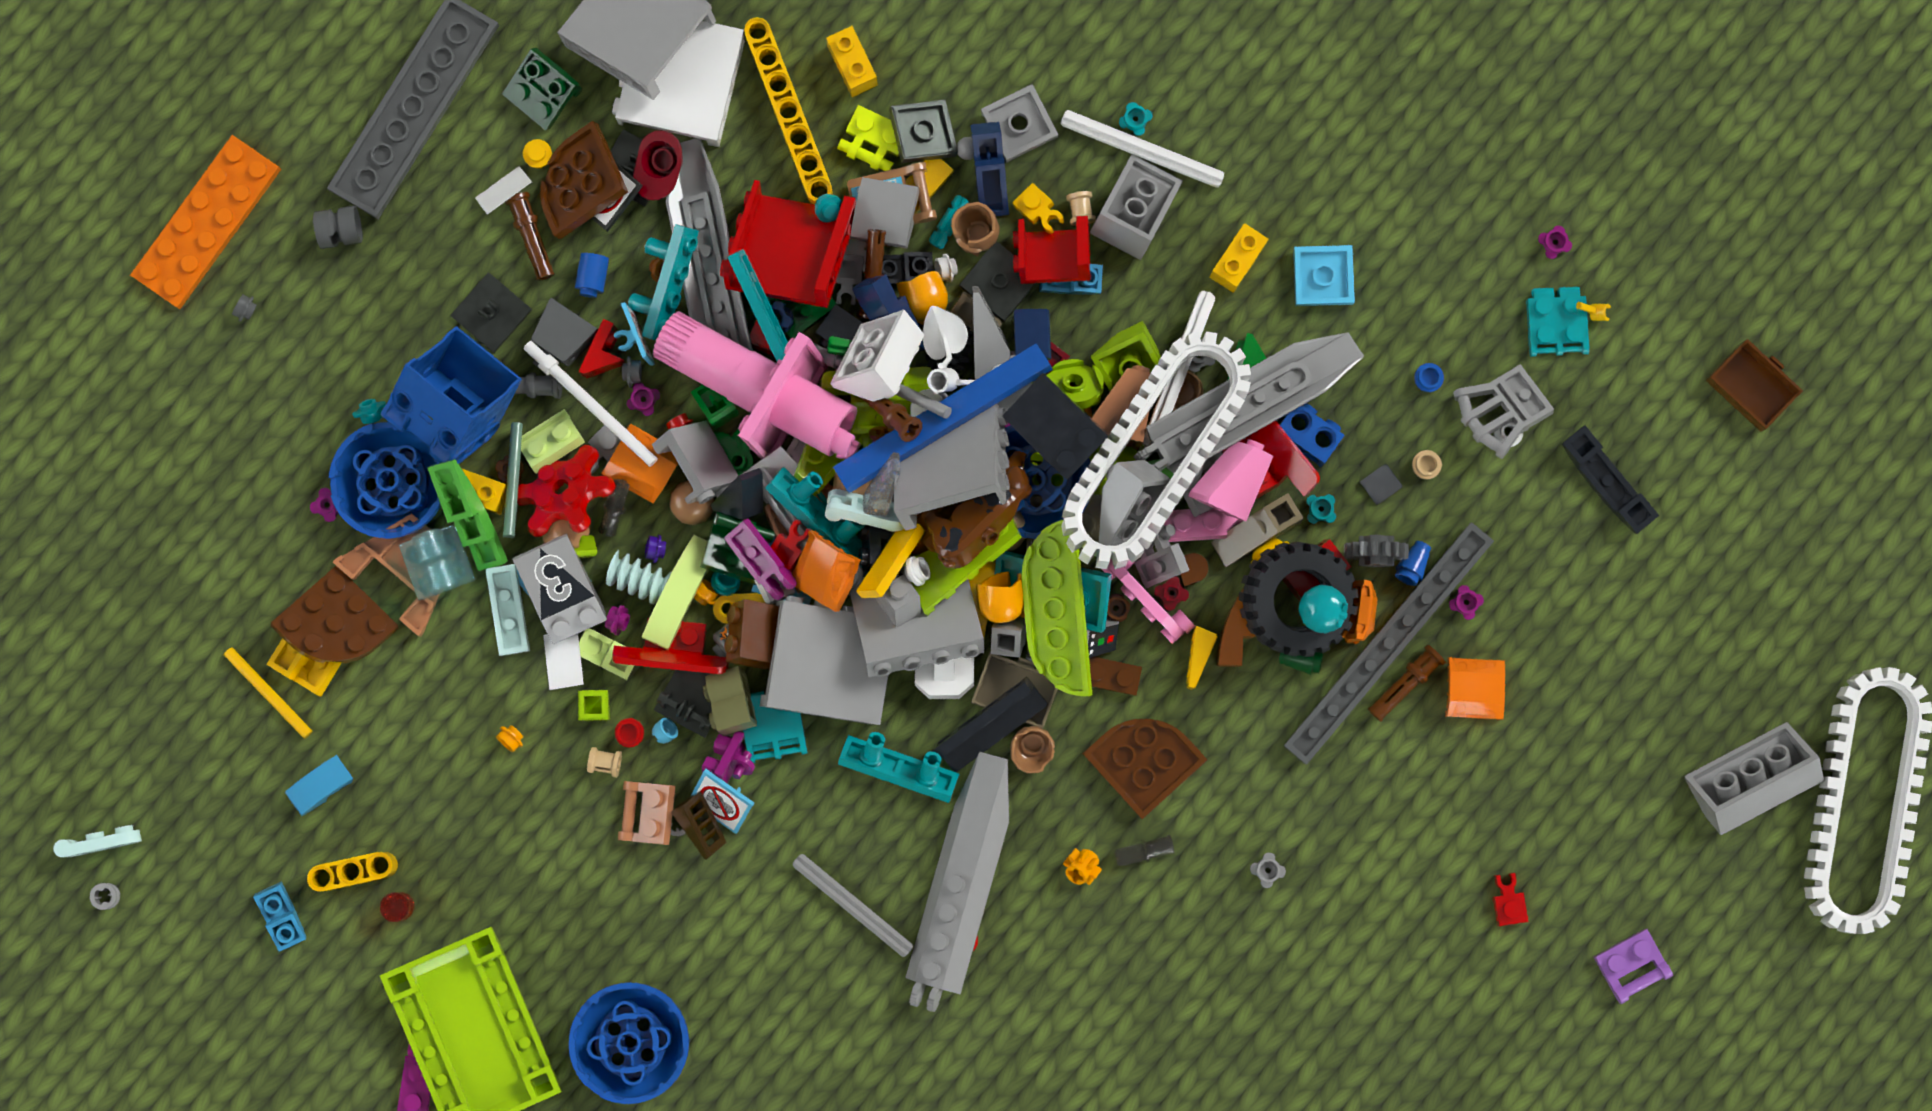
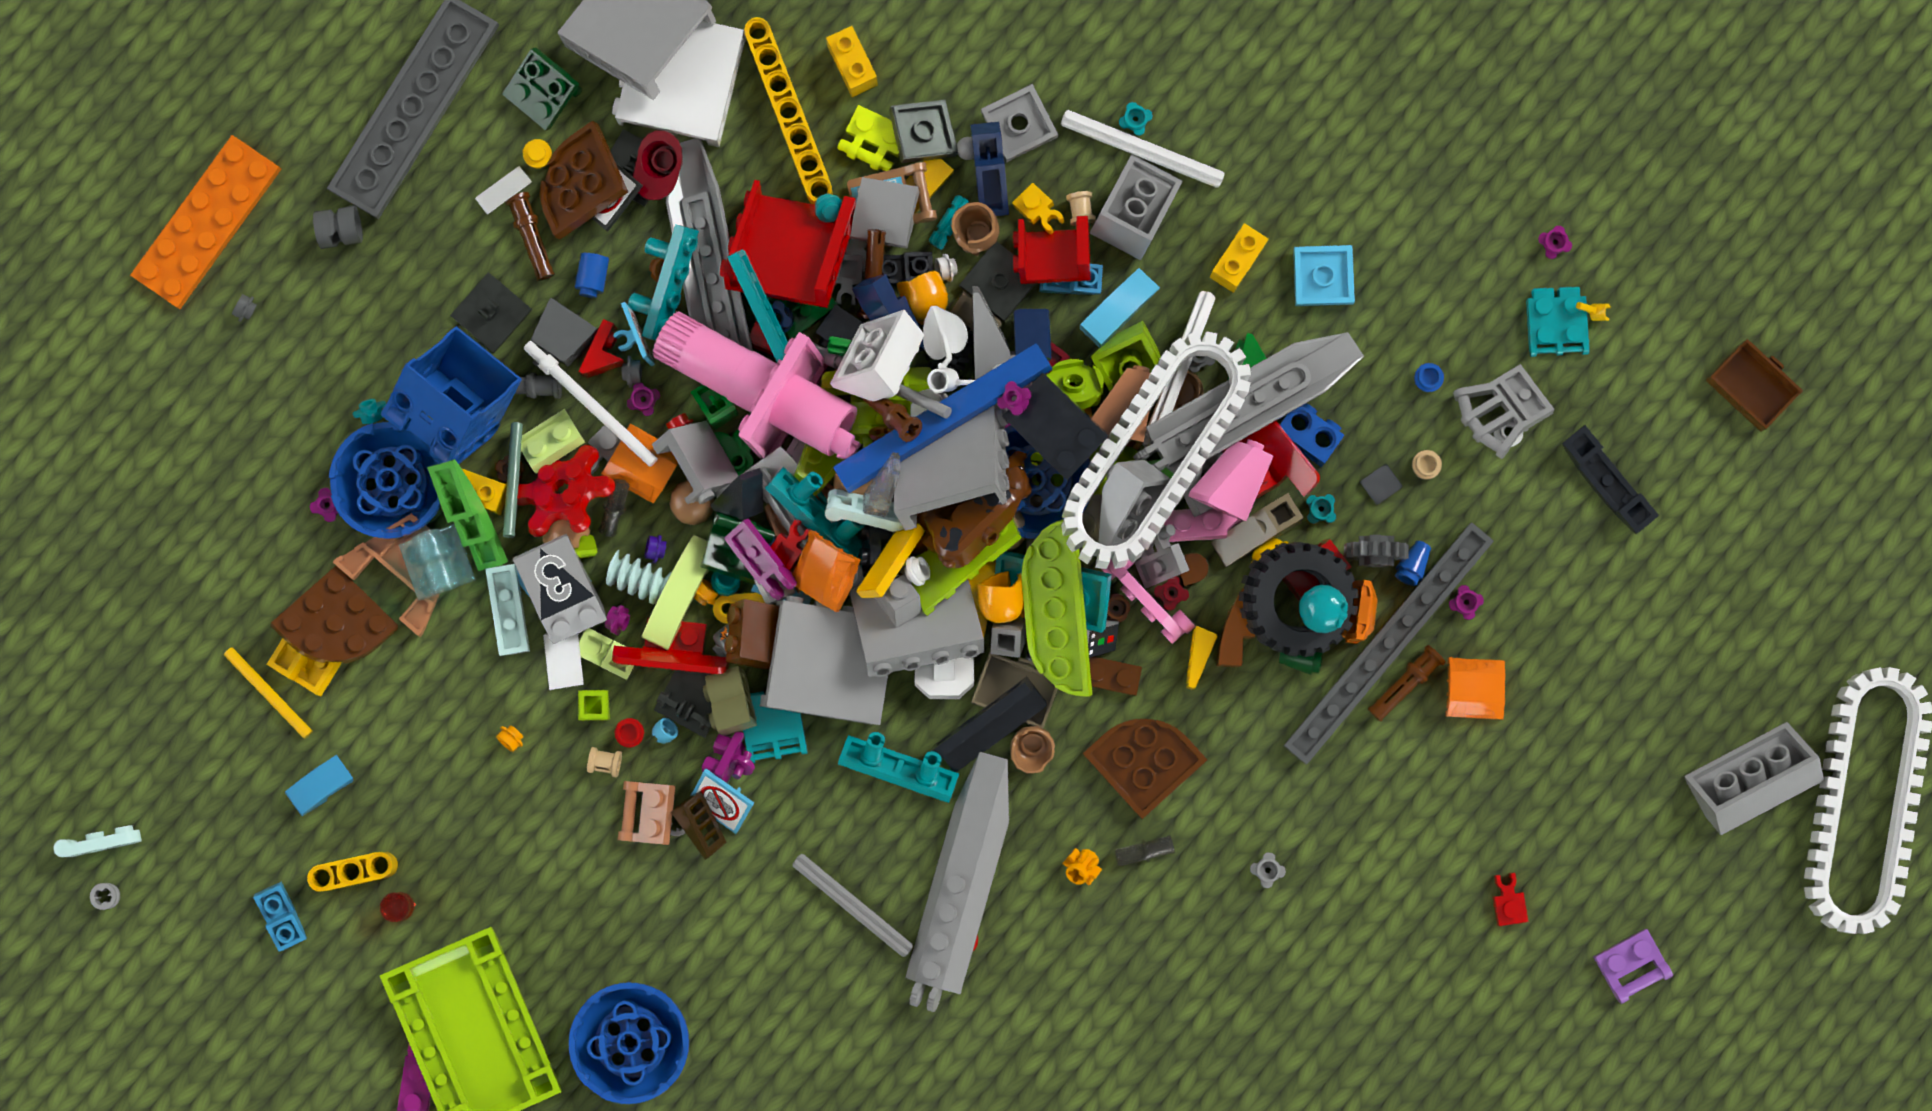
(1021, 402): none -> magenta plate
(1119, 307): none -> medium azure slope

